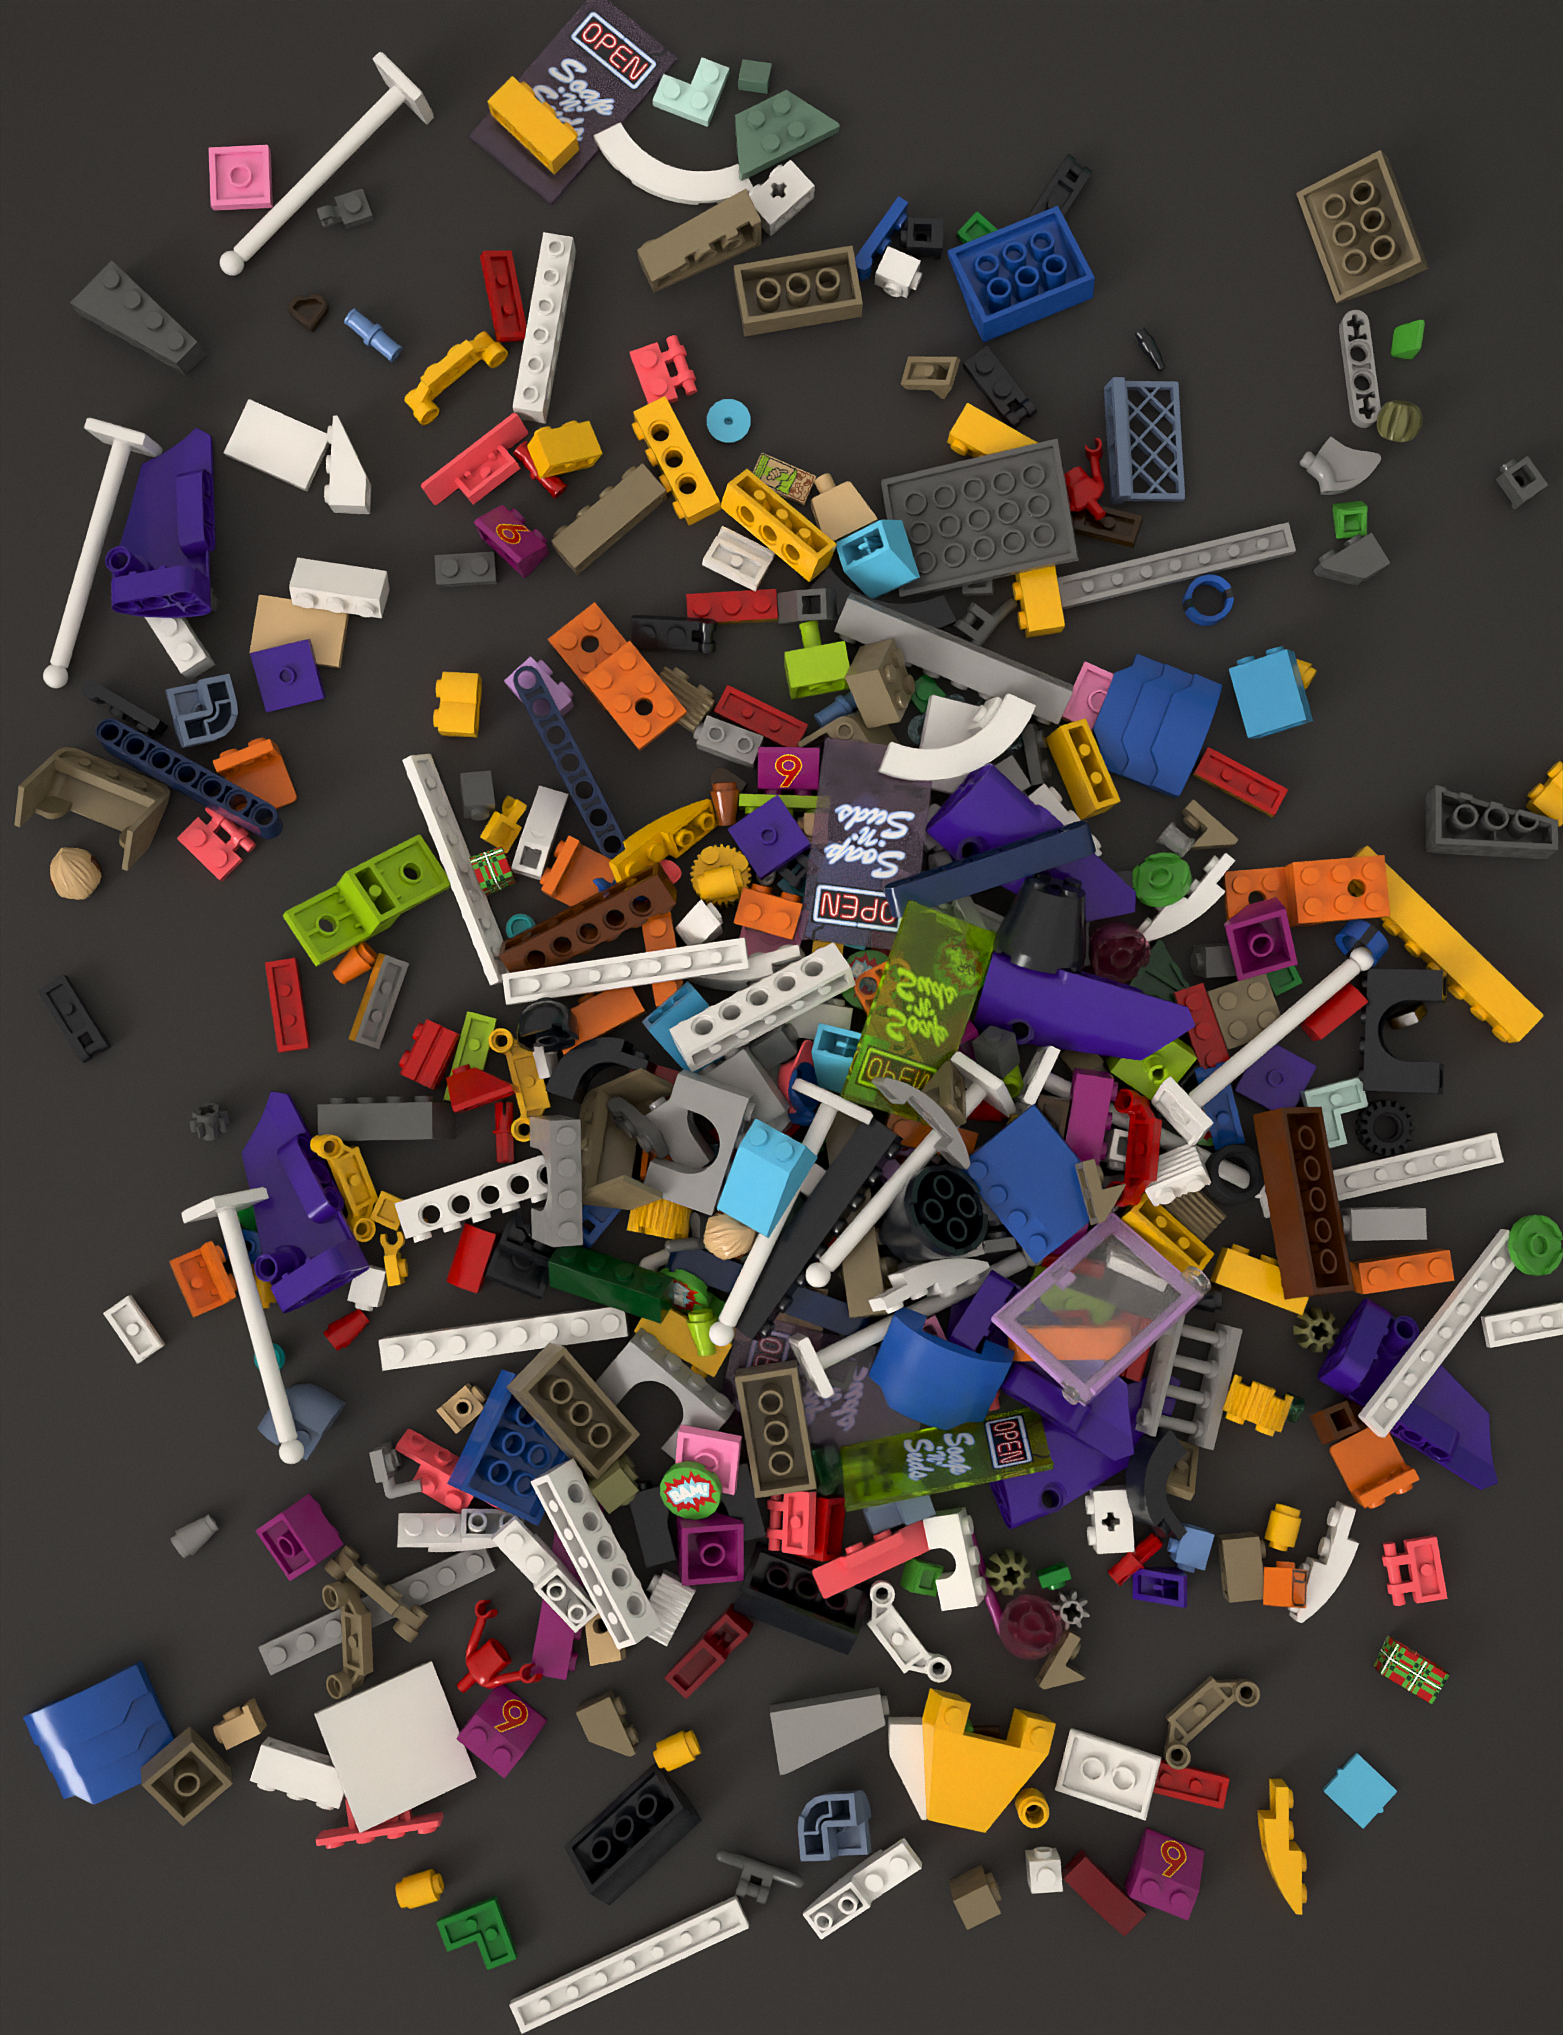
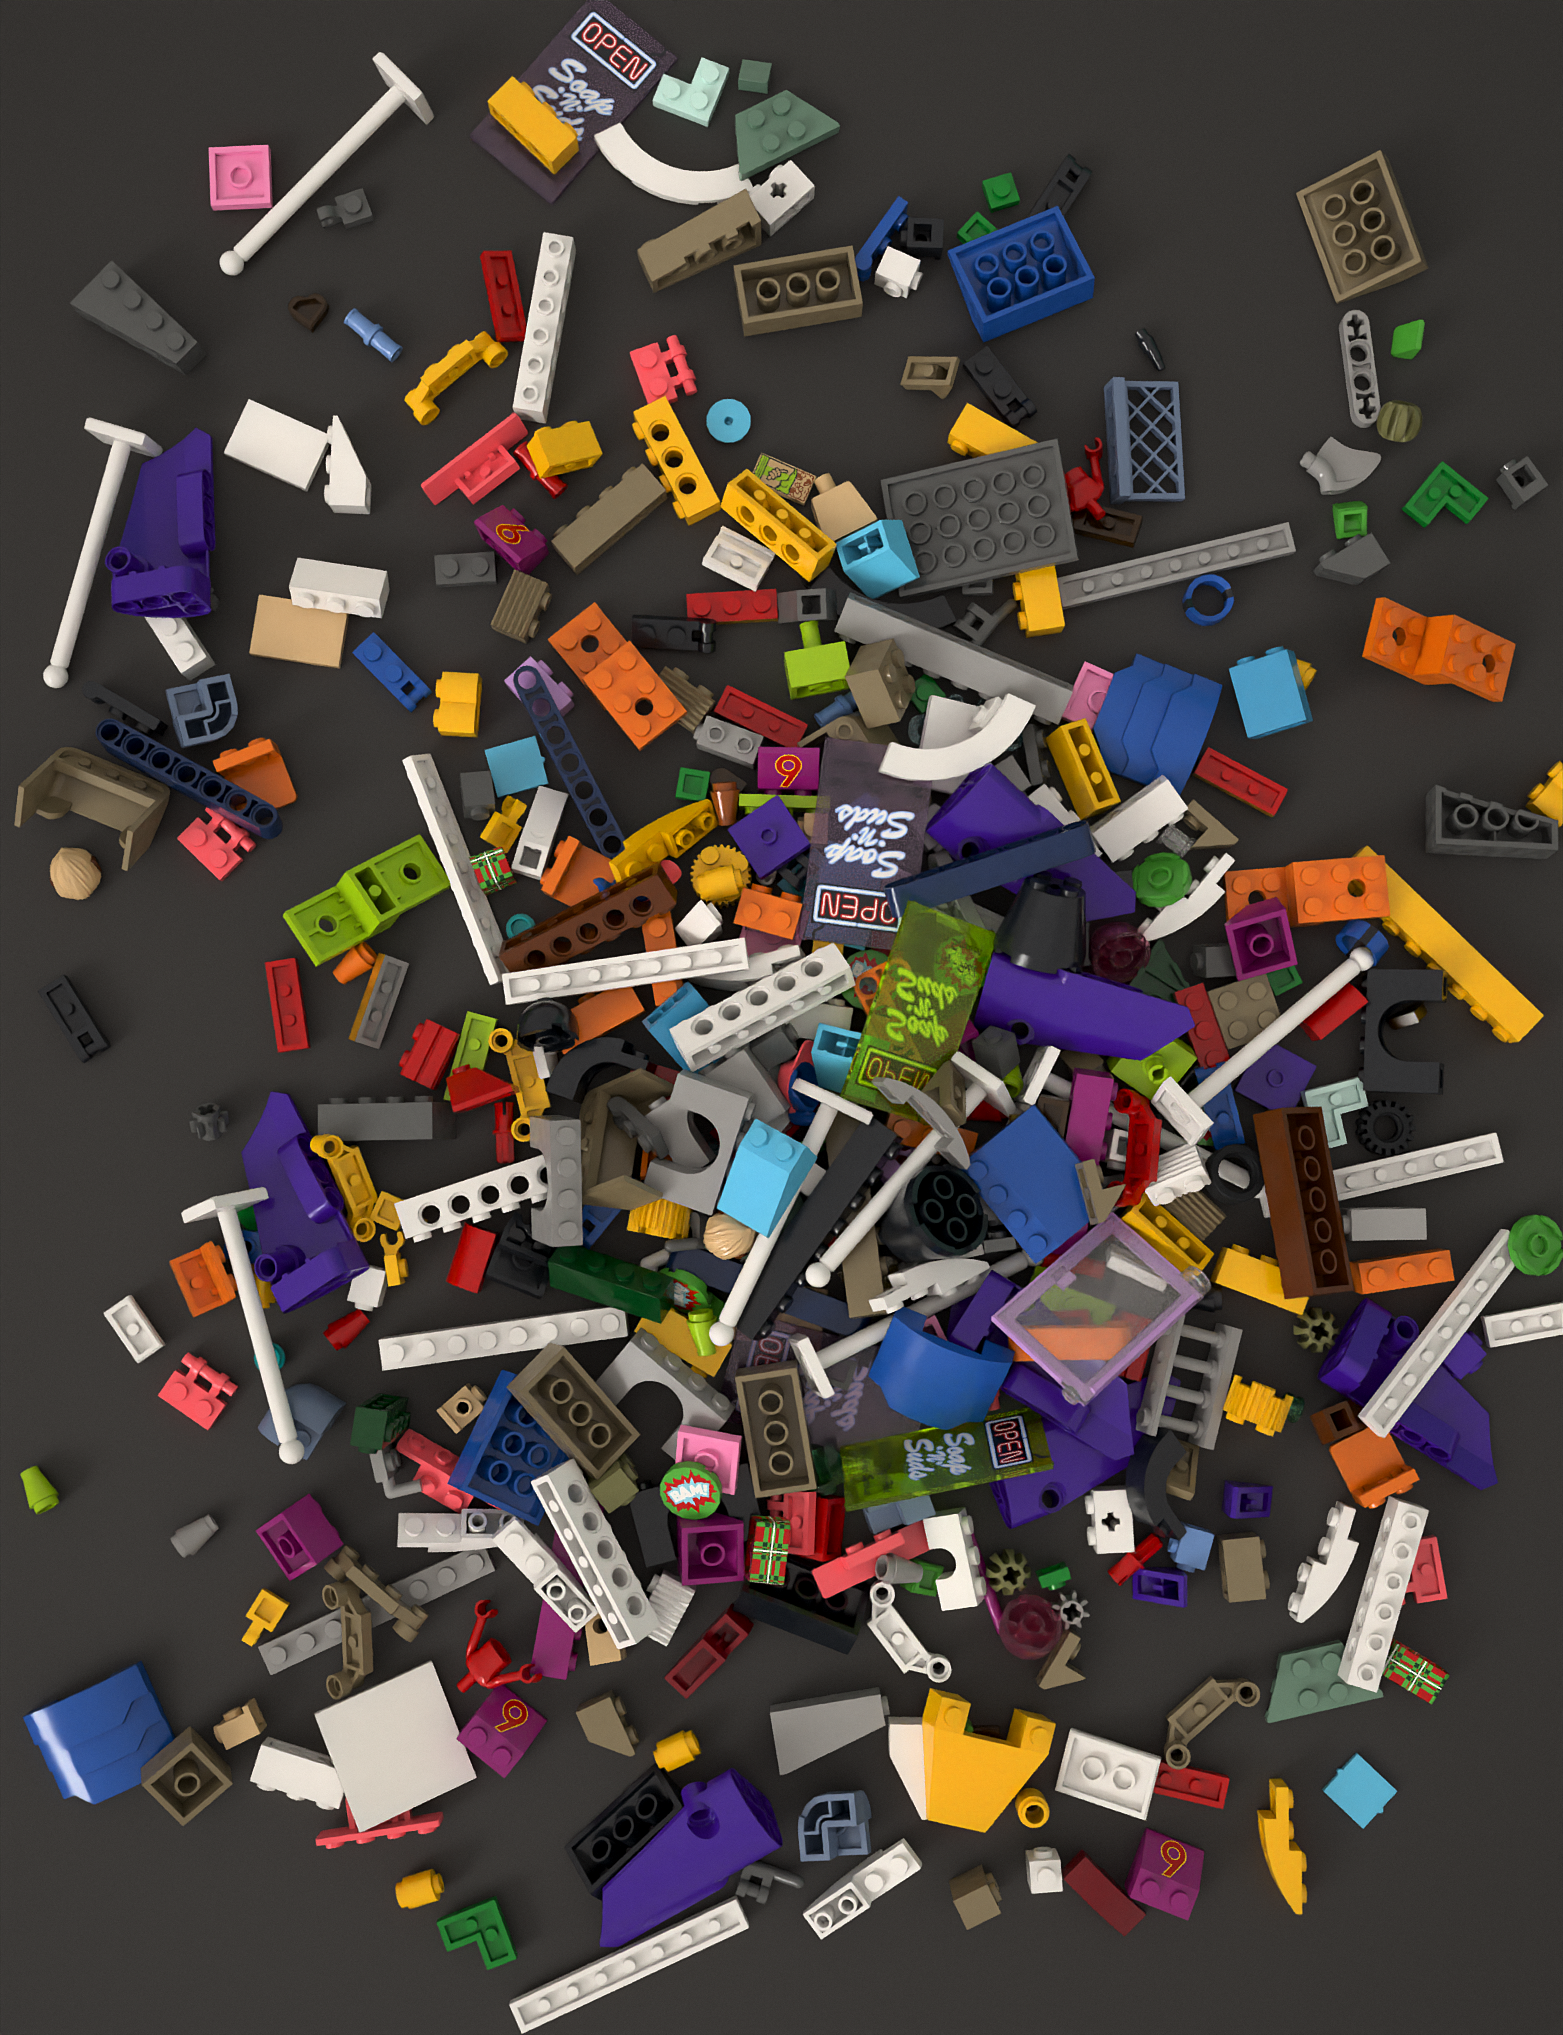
(39, 1491): none -> lime cone
(194, 1399): none -> coral plate
(264, 1613): none -> yellow plate
(288, 675): dark purple plate -> none
(379, 1422): none -> dark green brick
(391, 671): none -> blue plate
(516, 766): none -> medium azure piece
(521, 606): none -> dark tan brick
(691, 1857): none -> dark purple panel
(692, 784): none -> green plate
(767, 1550): none -> piece
(897, 1570): none -> light grey cone
(1000, 192): none -> green plate
(1138, 819): none -> white brick
(1246, 1500): none -> dark purple slope
(1283, 1527): yellow brick -> none
(1285, 1586): orange brick -> none
(1310, 1683): none -> sand green wing
(1382, 1594): none -> white brick
(1439, 649): none -> orange bracket
(1445, 489): none -> green plate
(1465, 1356): none -> dark purple brick

